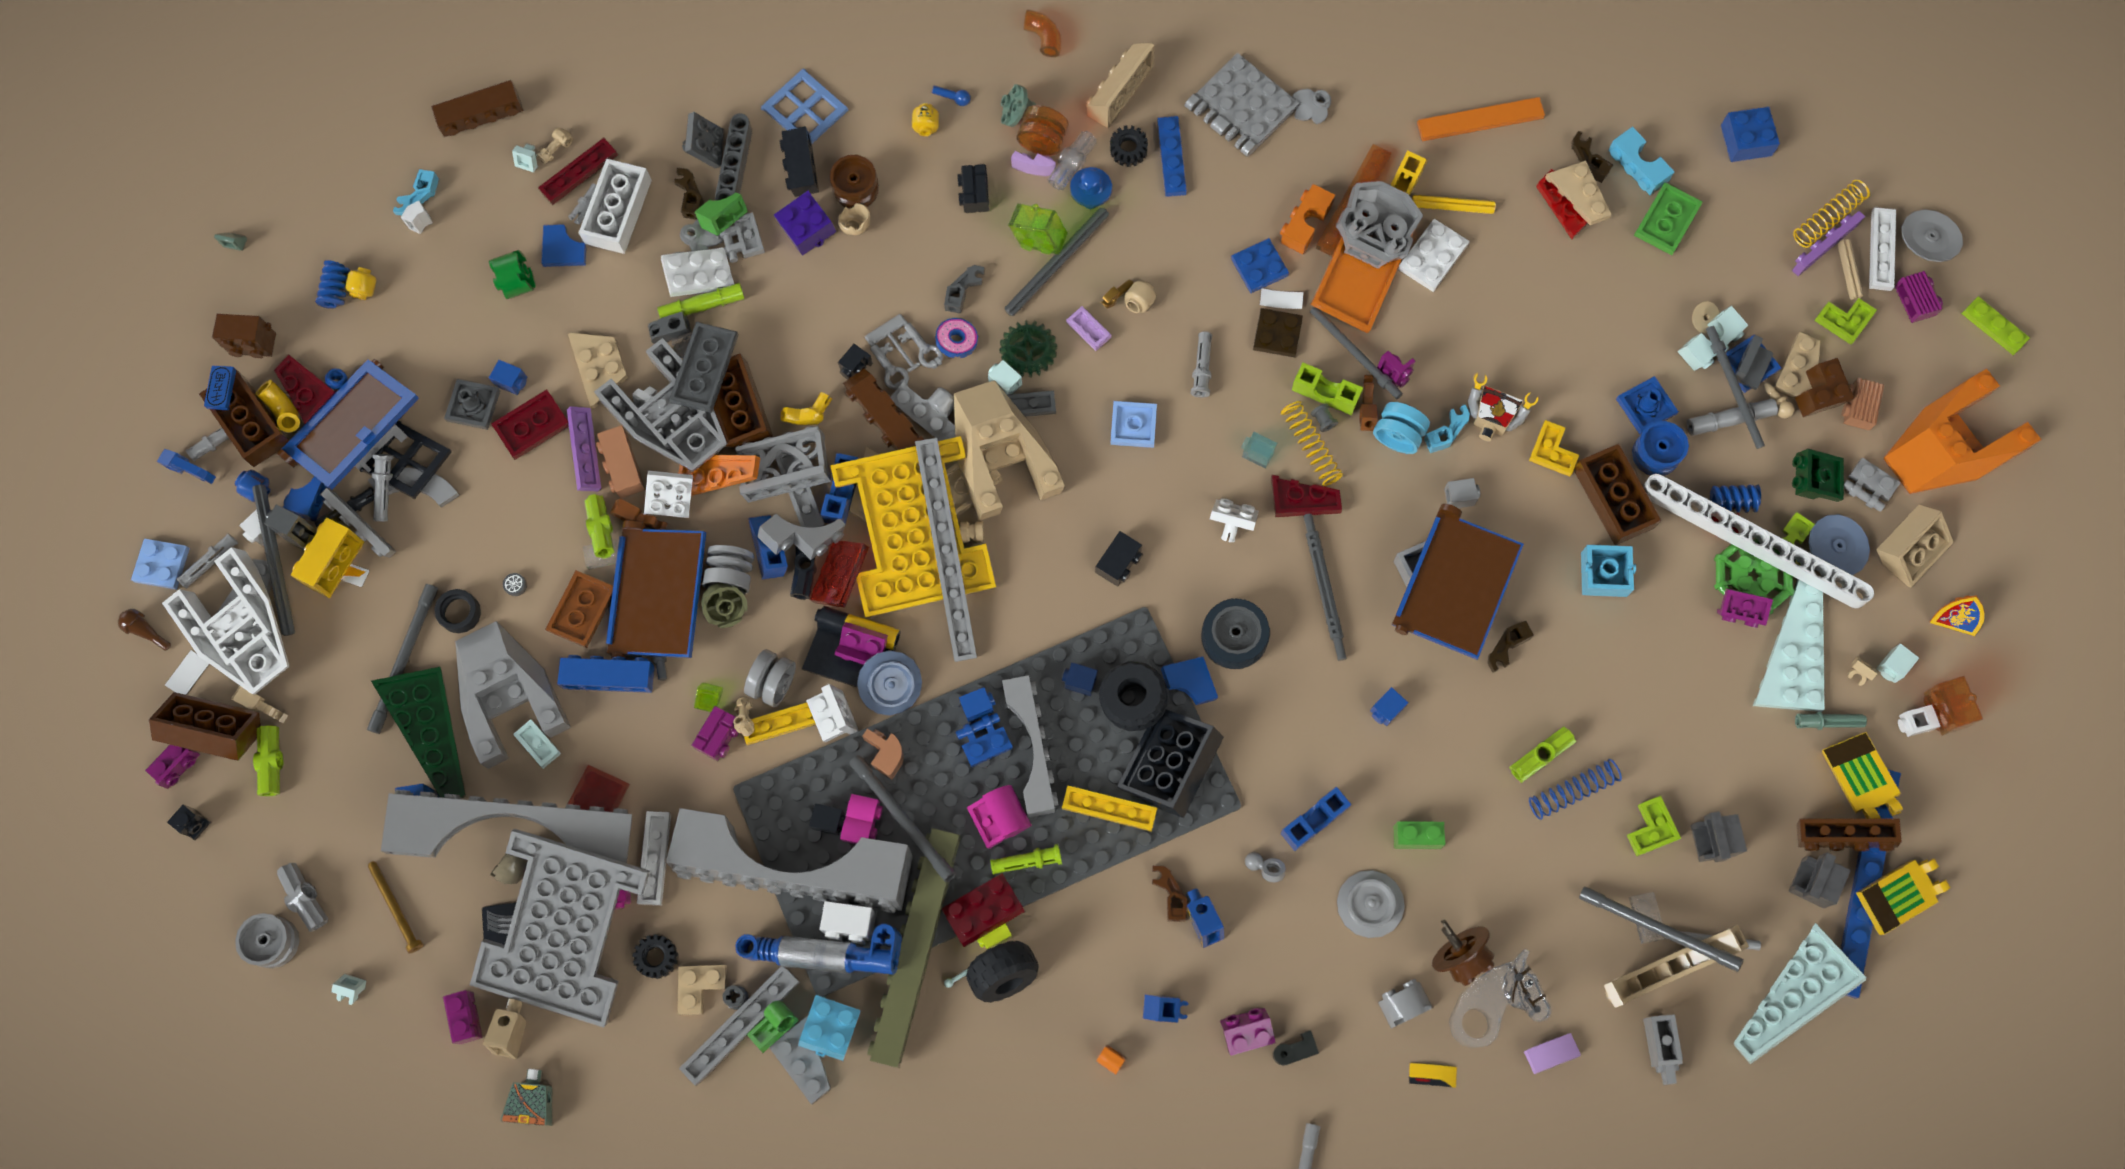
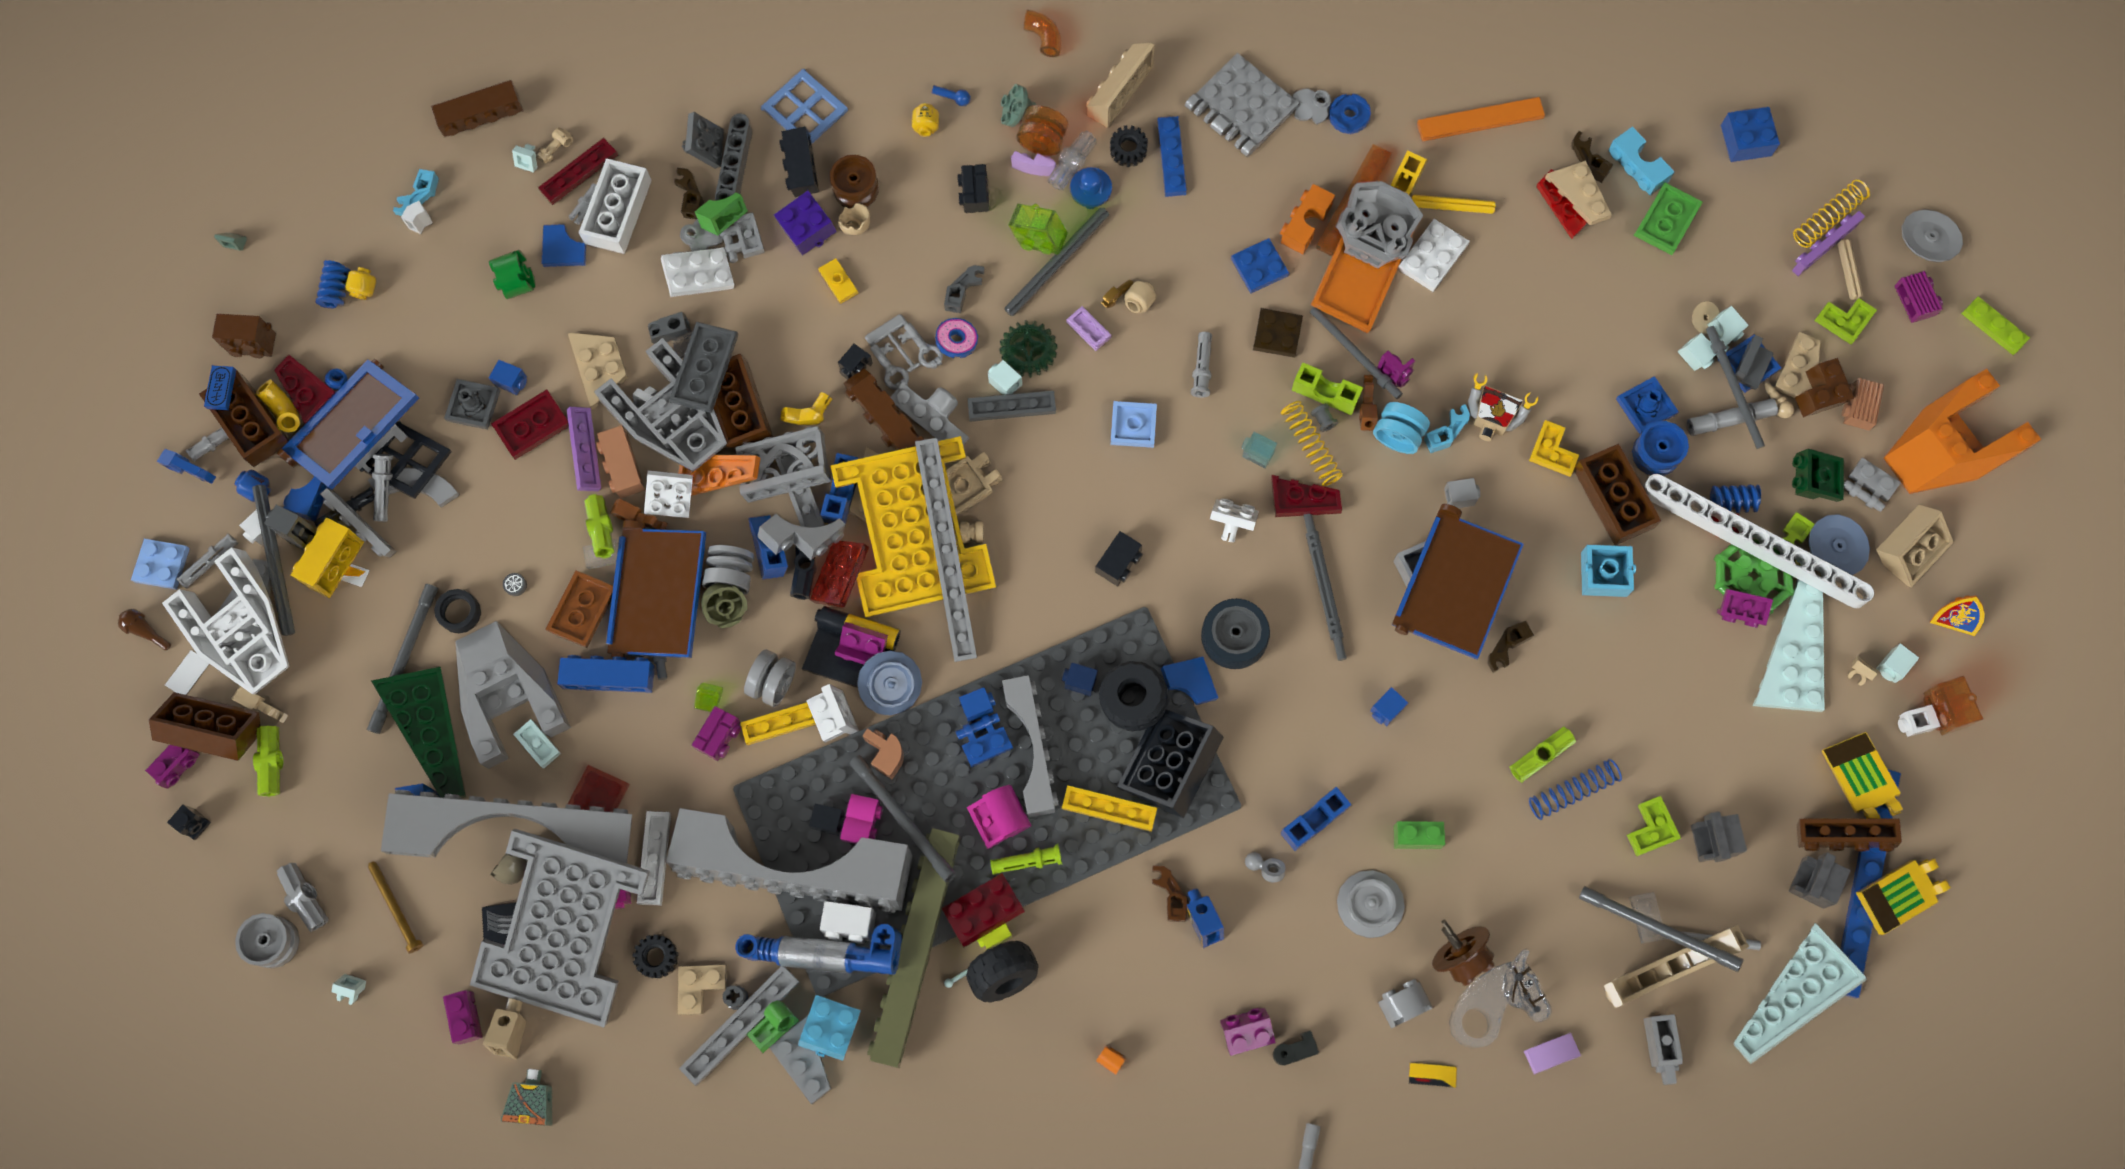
(703, 301): lime piece -> none
(742, 722): tan bar -> none
(838, 281): none -> yellow plate
(994, 438): tan wedge -> none
(1163, 1008): blue brick -> none
(1281, 299): white sticker -> none
(1349, 124): none -> blue tile
(1821, 720): sand green axle -> none
(1882, 249): white plate -> none

